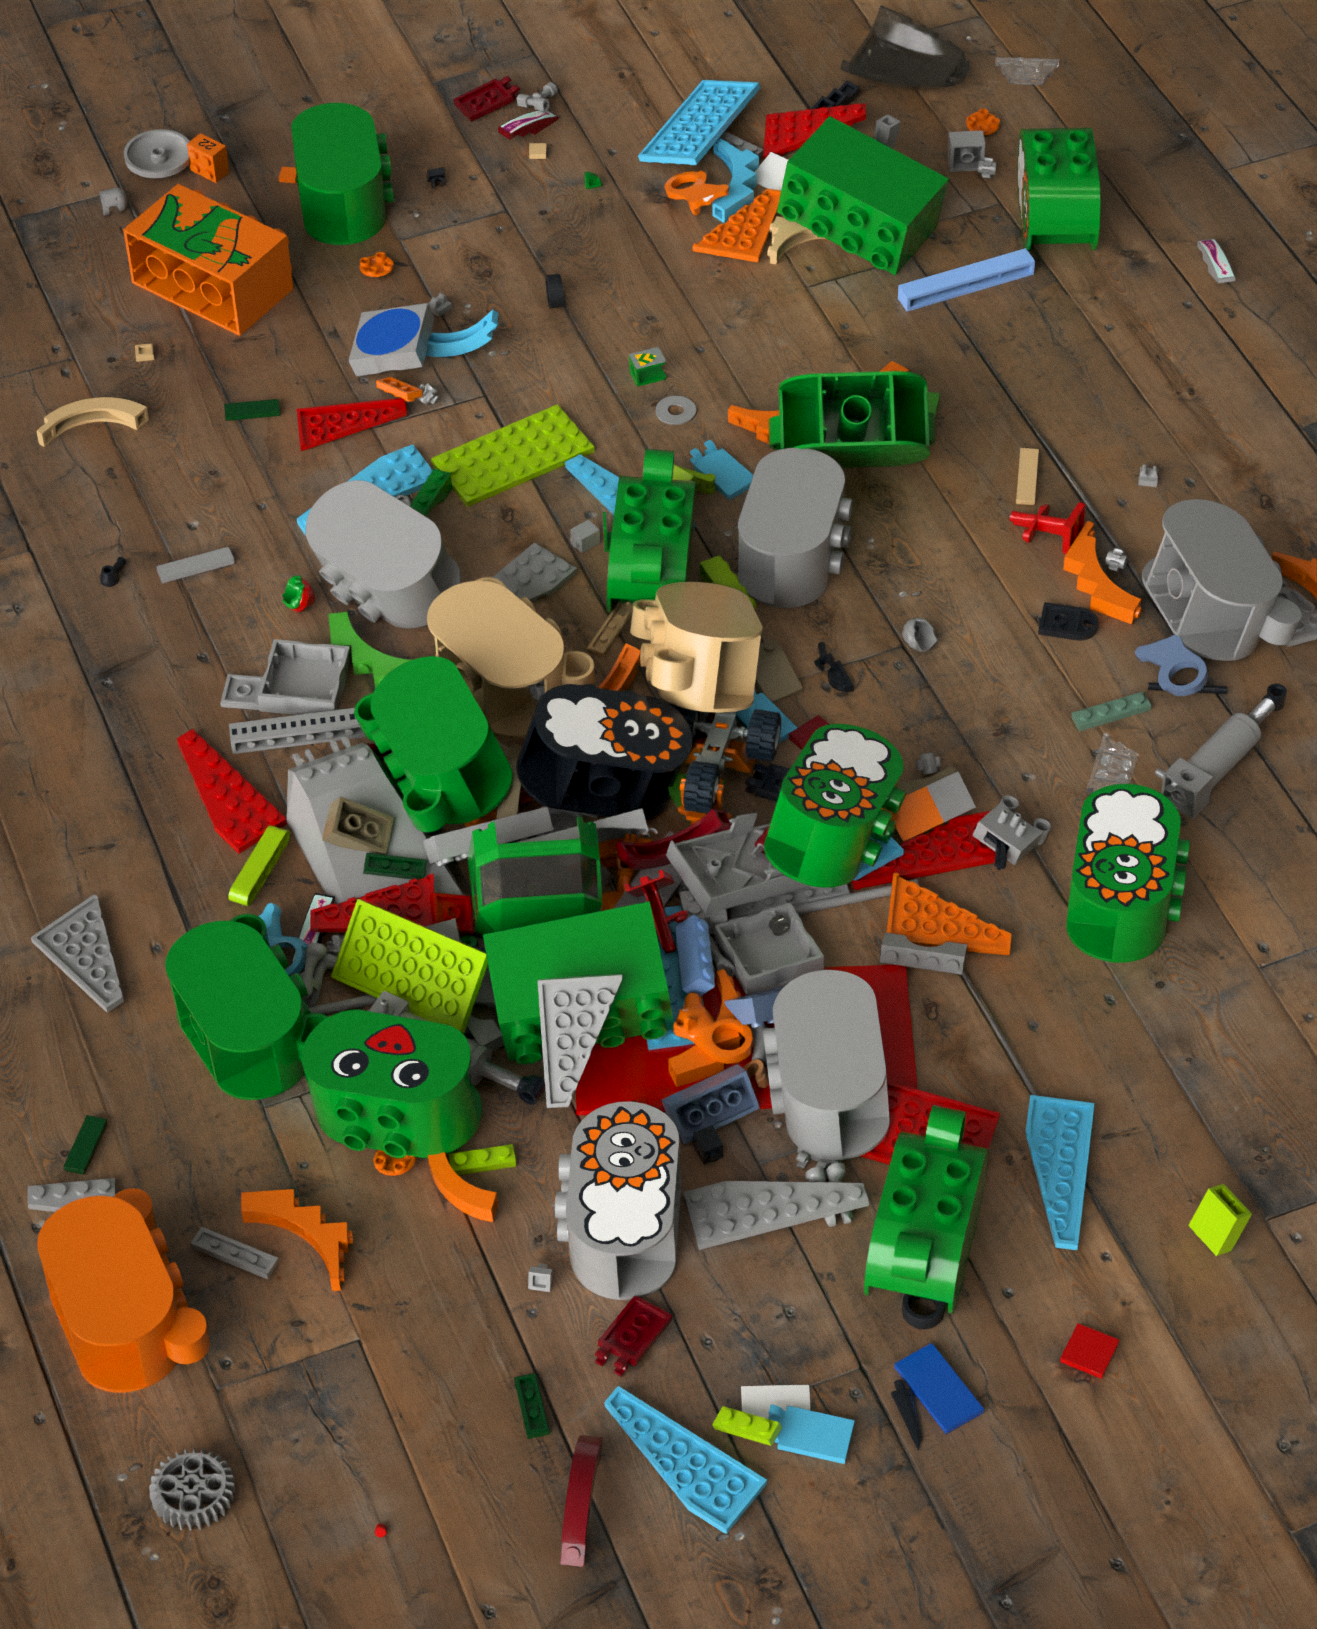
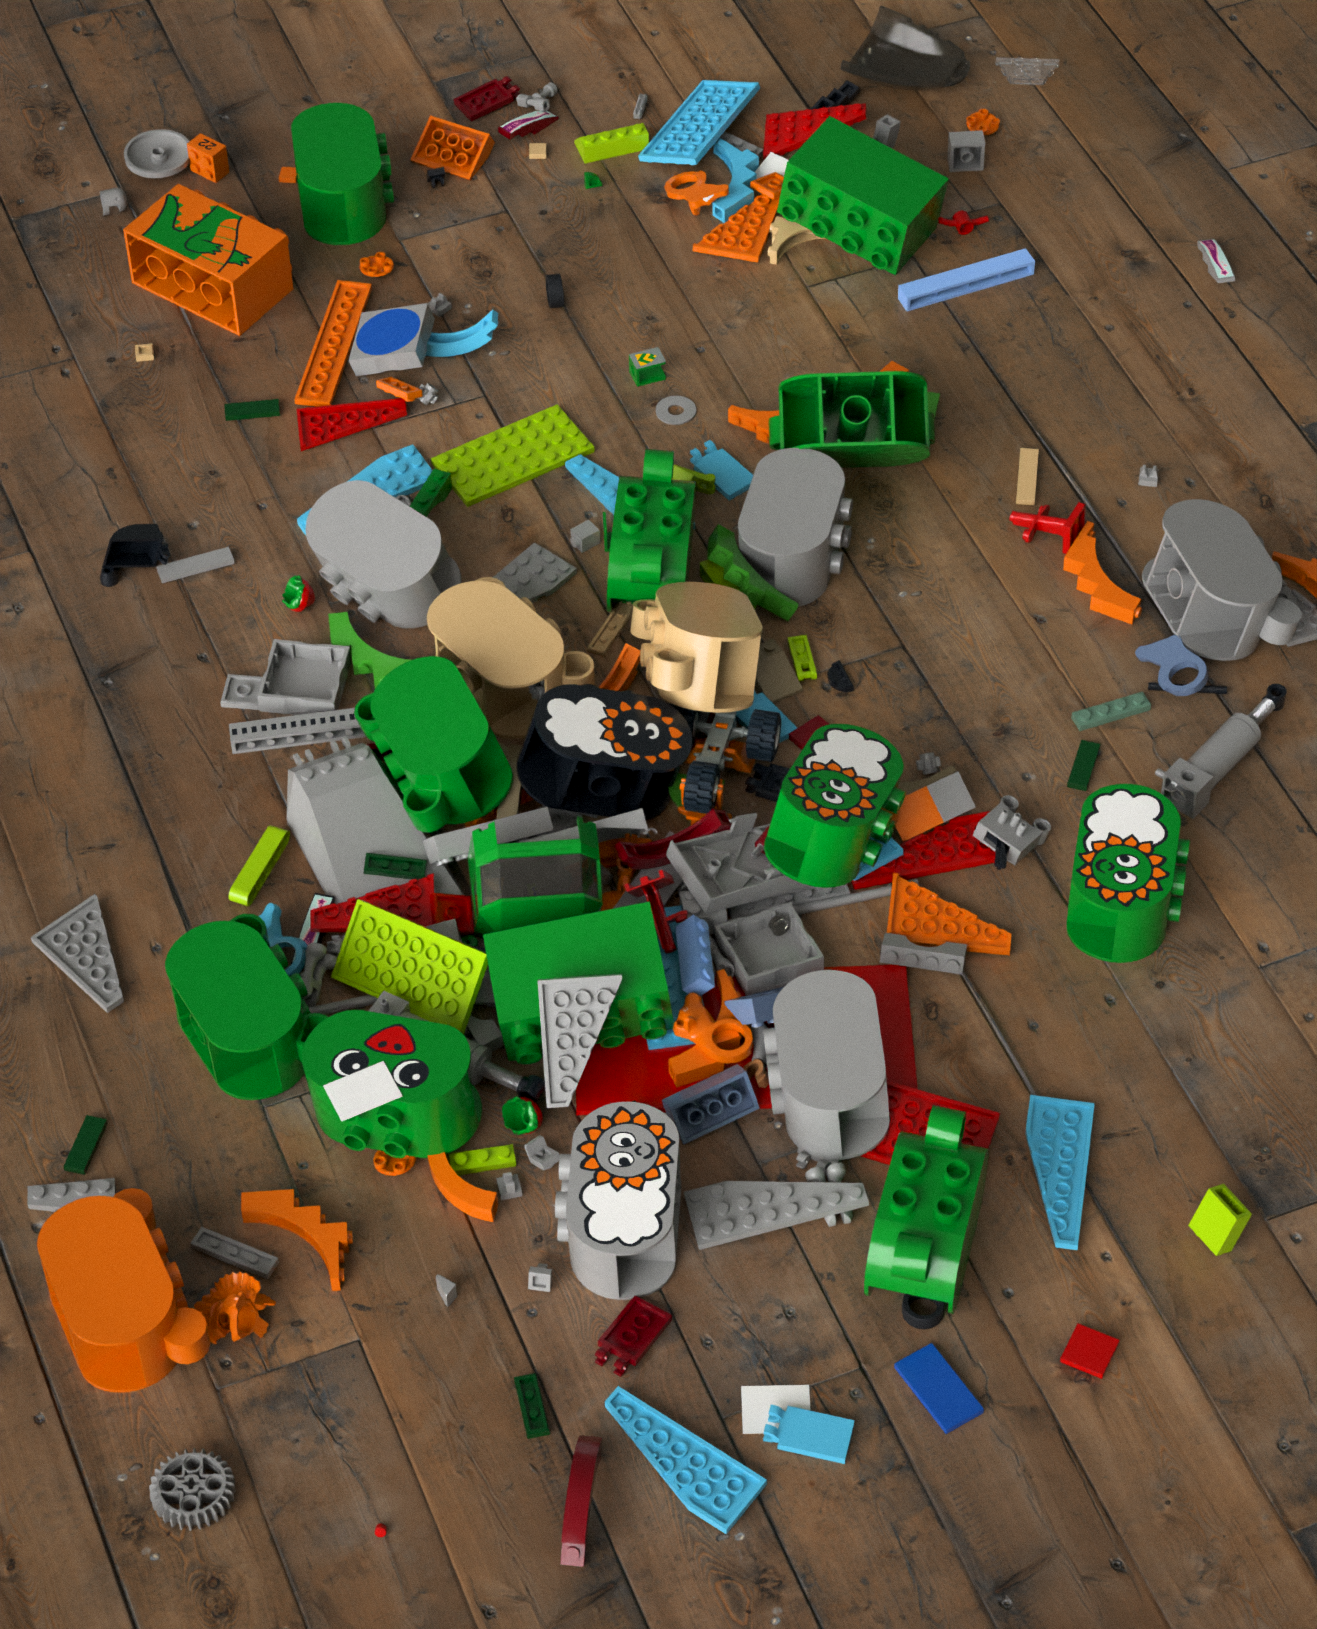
(92, 410): tan arch -> none
(136, 547): none -> black piece
(231, 801): red wing -> none
(234, 1307): none -> orange piece
(333, 344): none -> orange plate
(357, 827): dark tan slope -> none
(362, 1091): none -> white sticker
(446, 1289): none -> light grey slope
(452, 147): none -> orange slope
(509, 1186): none -> light grey tile
(521, 1115): none -> green hair
(541, 1154): none -> light grey bracket
(612, 143): none -> lime slope
(640, 106): none -> light grey axle
(708, 1145): black brick -> none
(725, 553): none -> bright green arch
(747, 1425): lime plate -> none
(769, 185): none -> orange tile
(802, 657): none -> lime plate
(824, 657): black bar -> none
(906, 1406): black bar -> none
(919, 634): light grey hair -> none
(963, 222): none -> red piece
(987, 167): light grey gear -> none
(1058, 186): green brick -> none
(1067, 622): black tile -> none
(1083, 765): none -> dark green tile
(1112, 765): clear wing -> none
(1116, 559): light grey gear -> none

